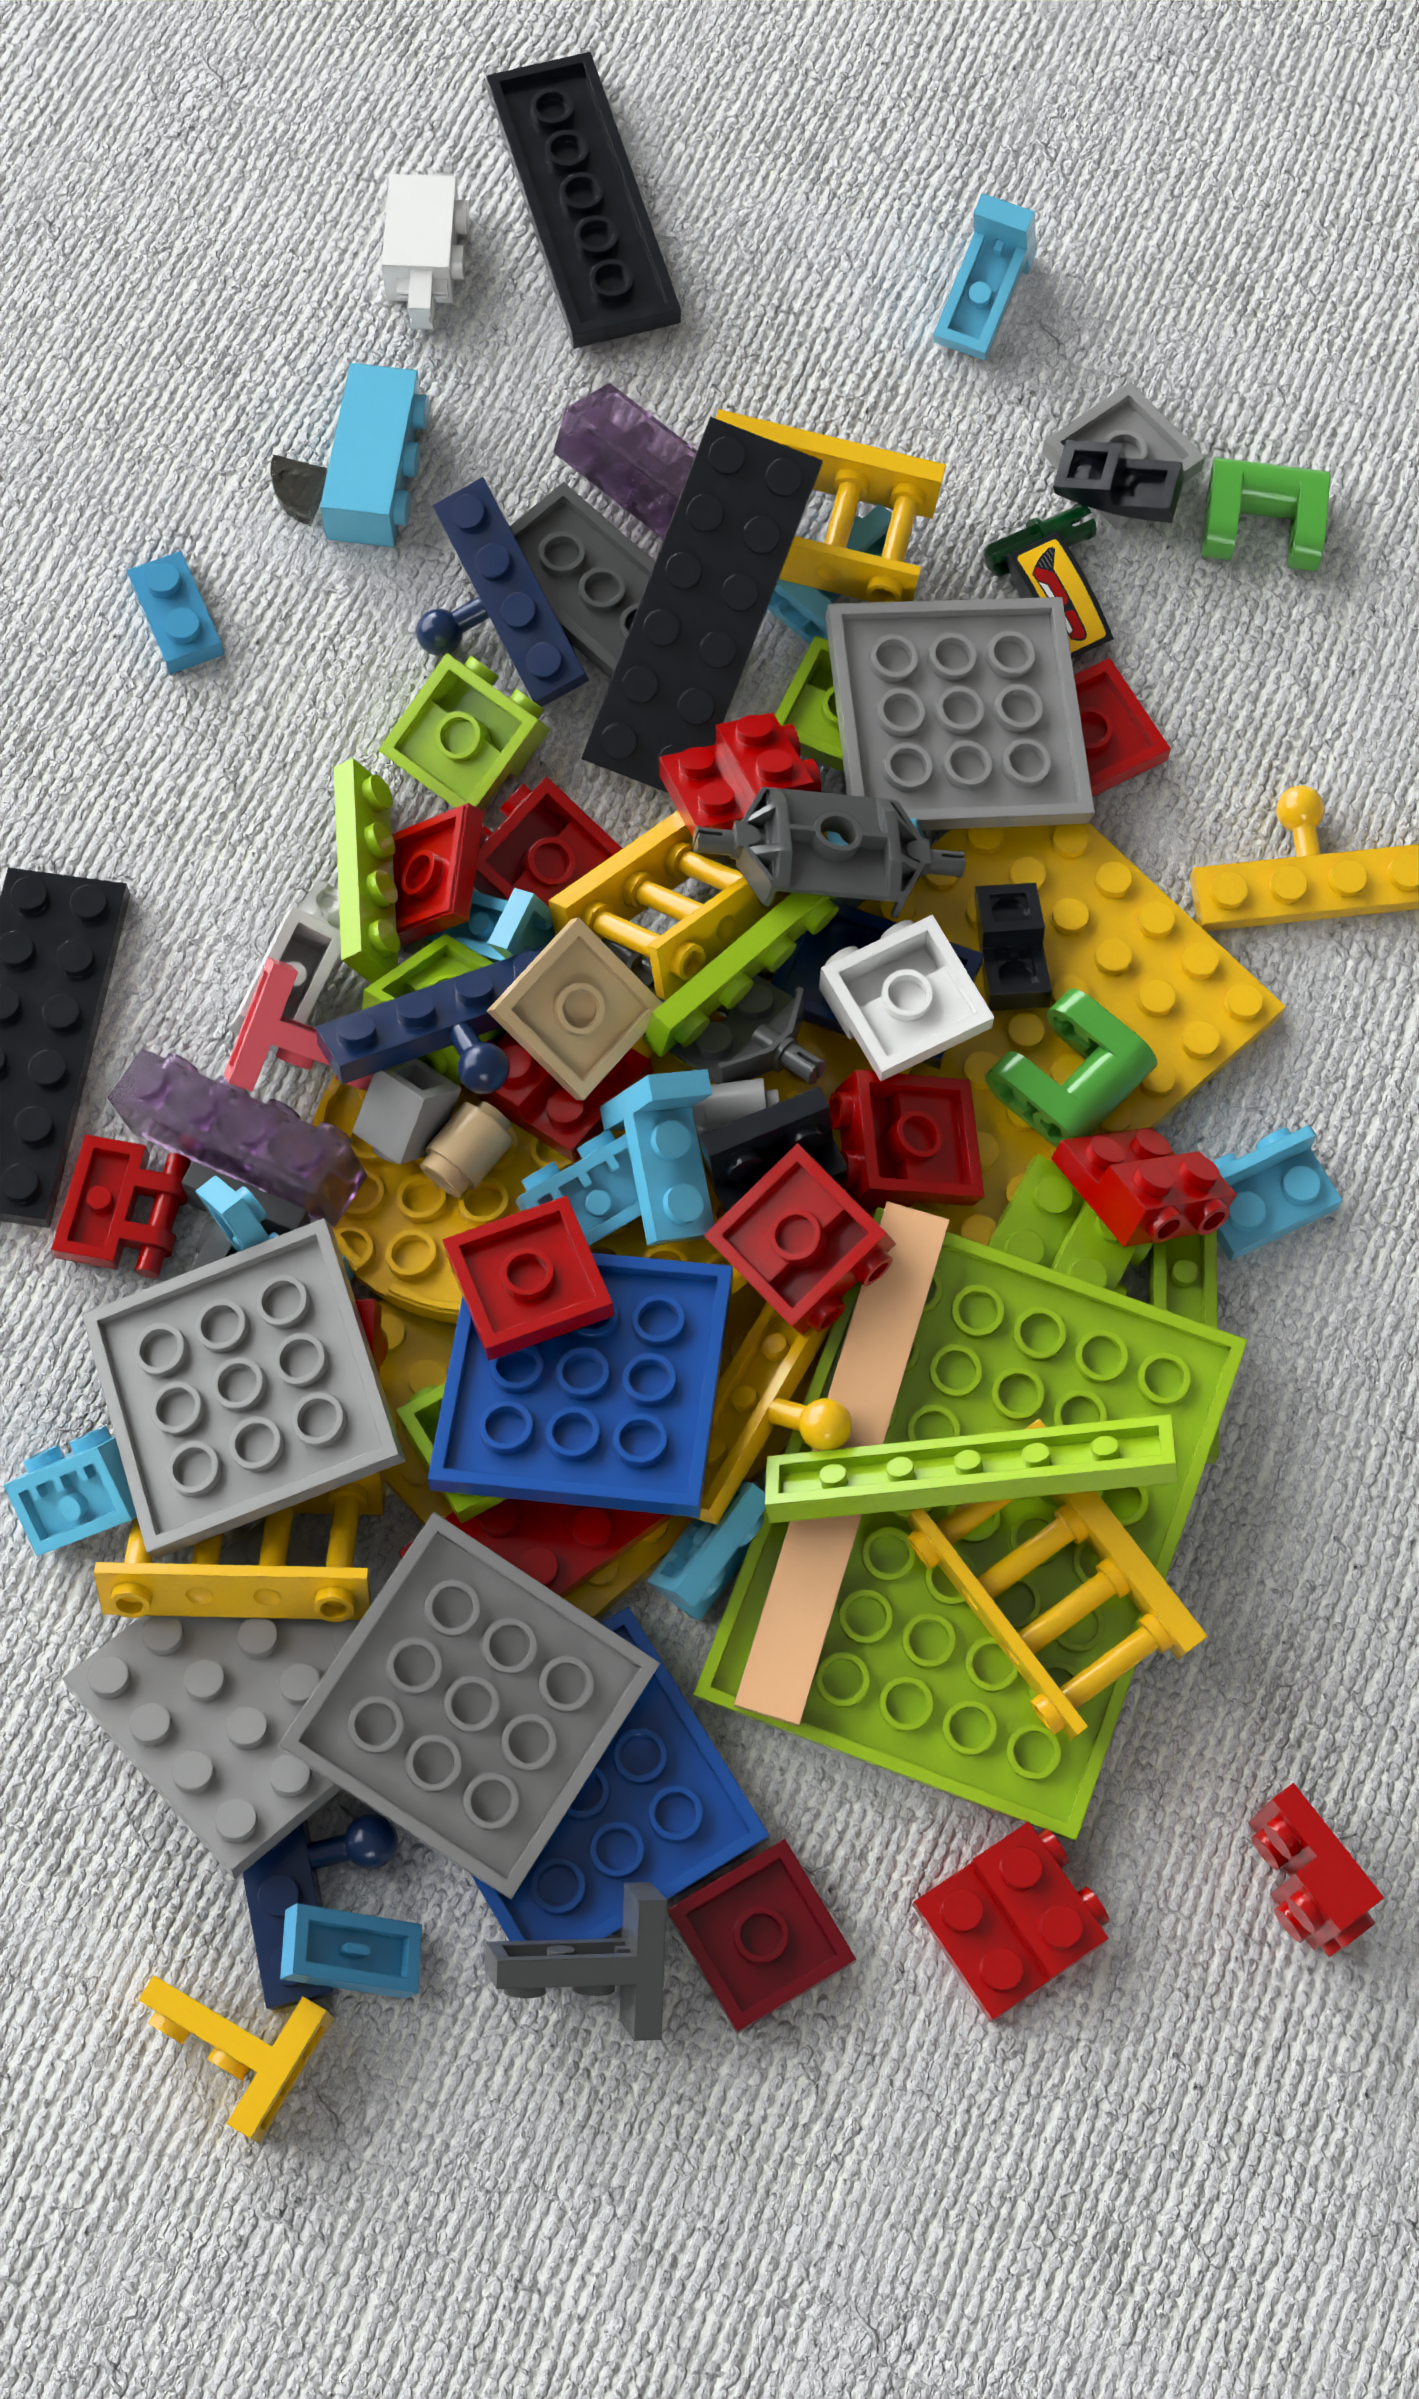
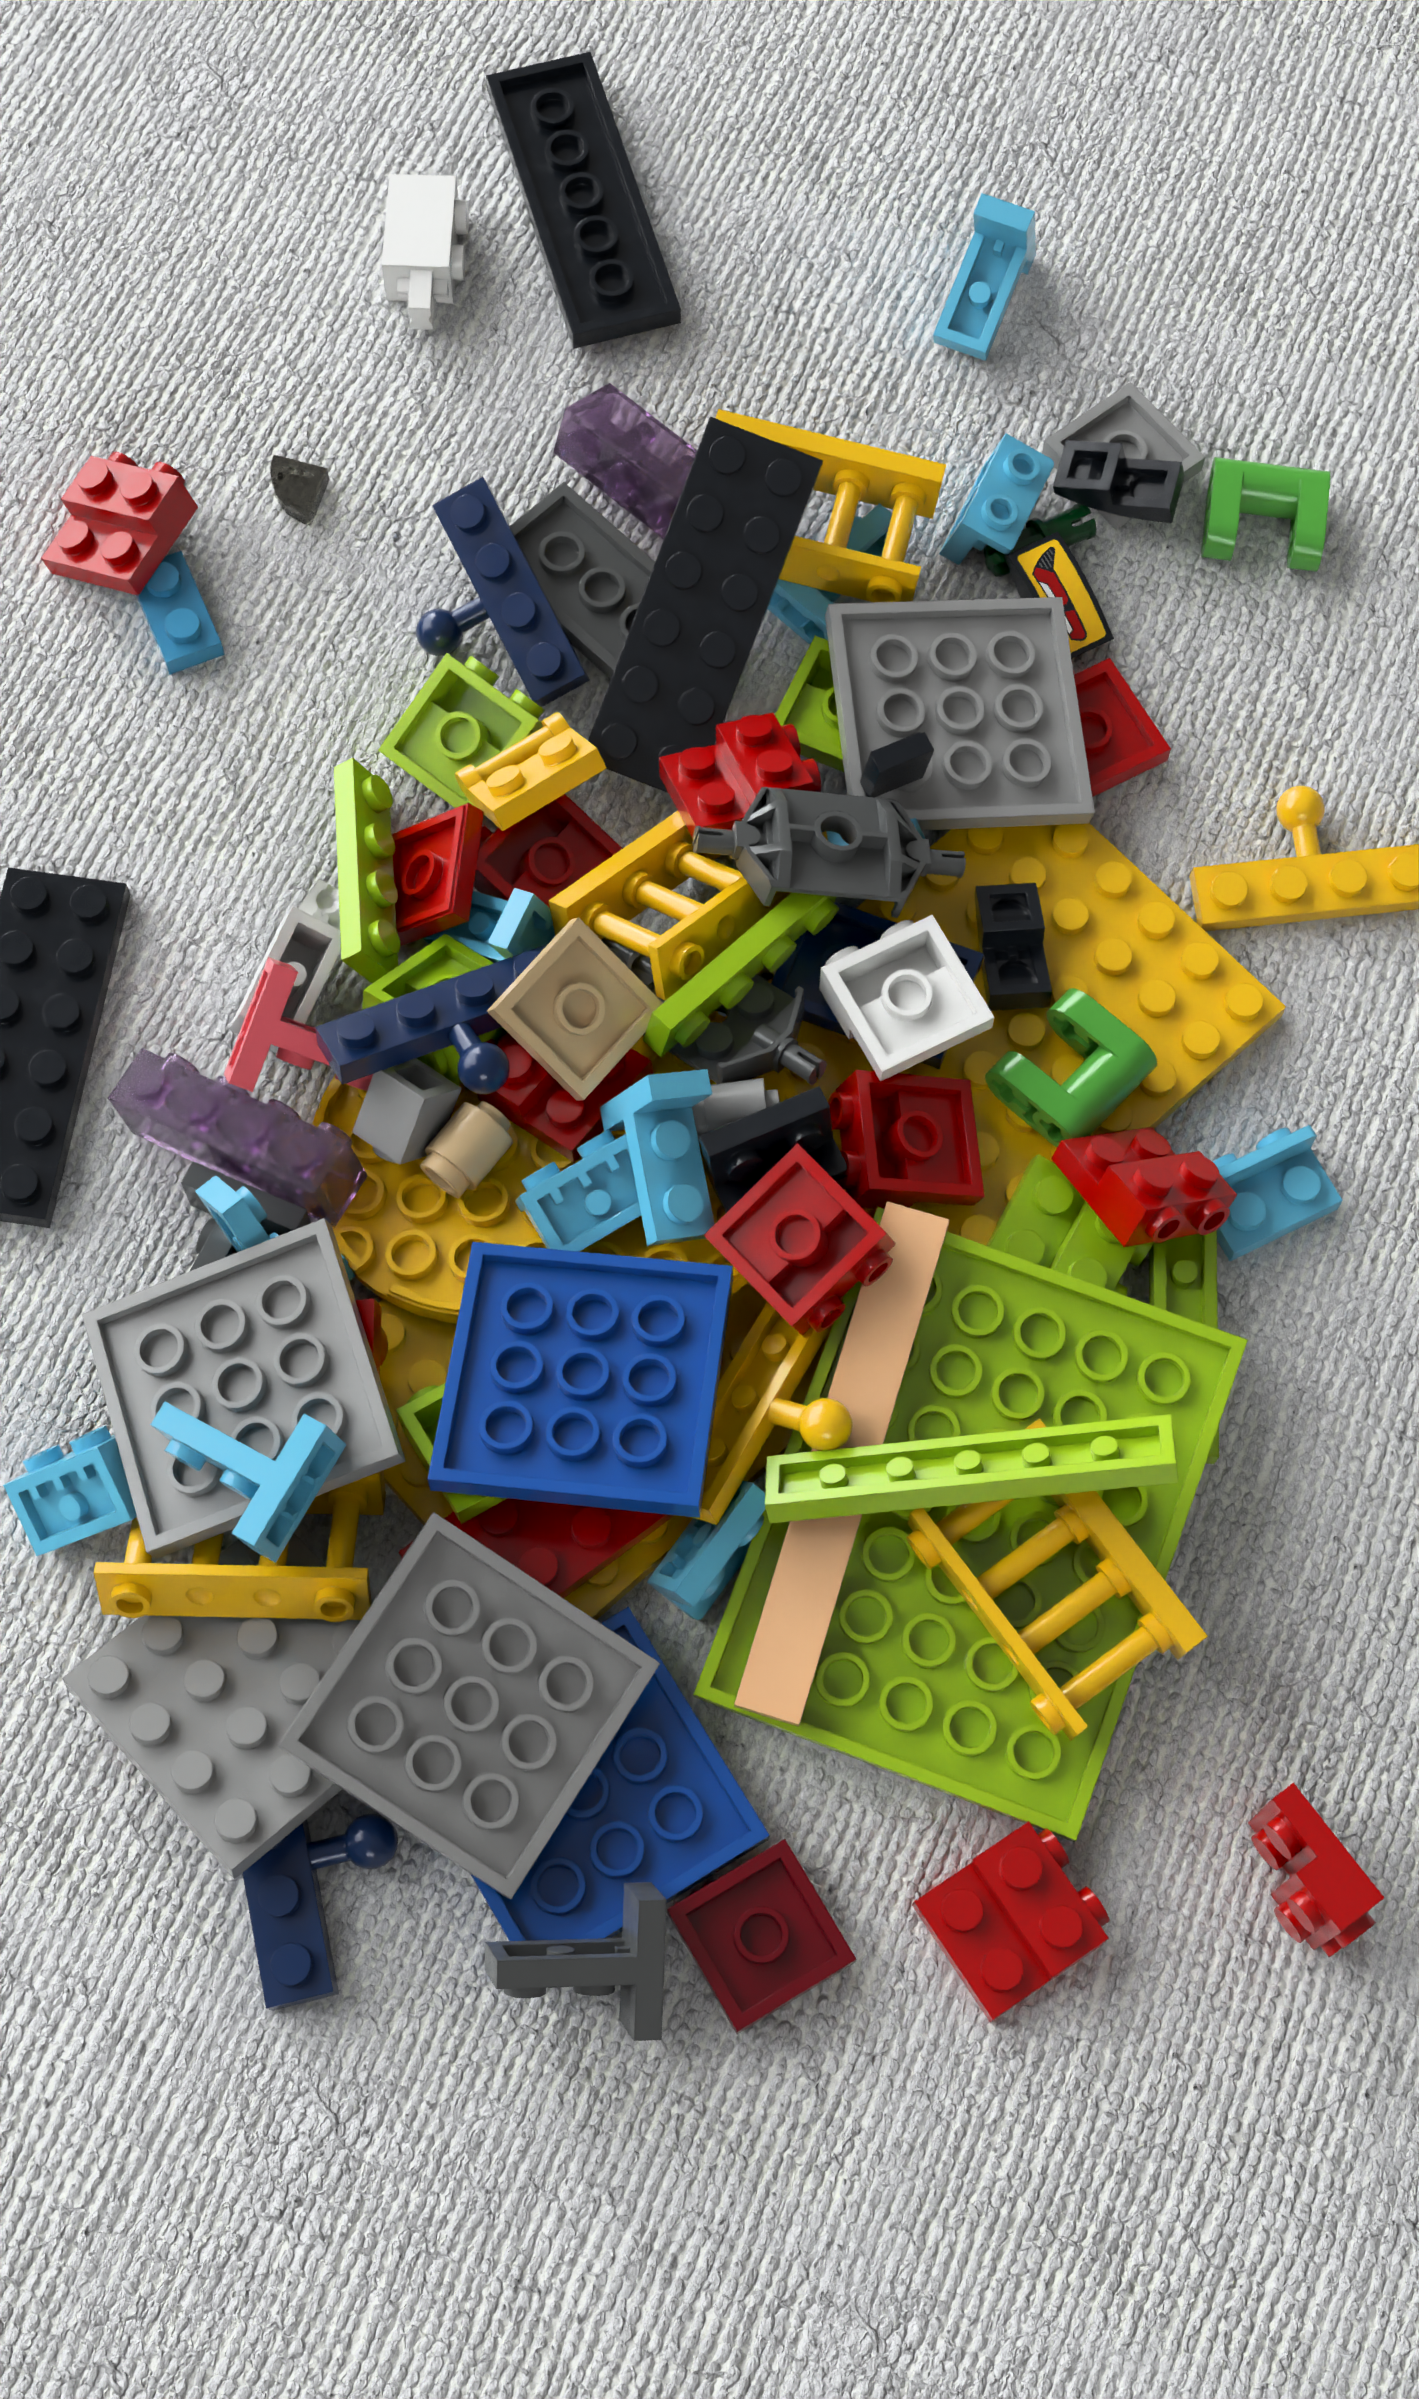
(103, 1201): red plate -> none
(119, 523): none -> red plate
(238, 2050): yellow bracket -> none
(277, 1489): none -> medium azure bracket
(351, 1951): dark azure plate -> none
(374, 455): medium azure brick -> none
(528, 1278): red plate -> none
(531, 772): none -> yellow plate
(896, 764): none -> black tile
(999, 500): none -> medium azure bracket

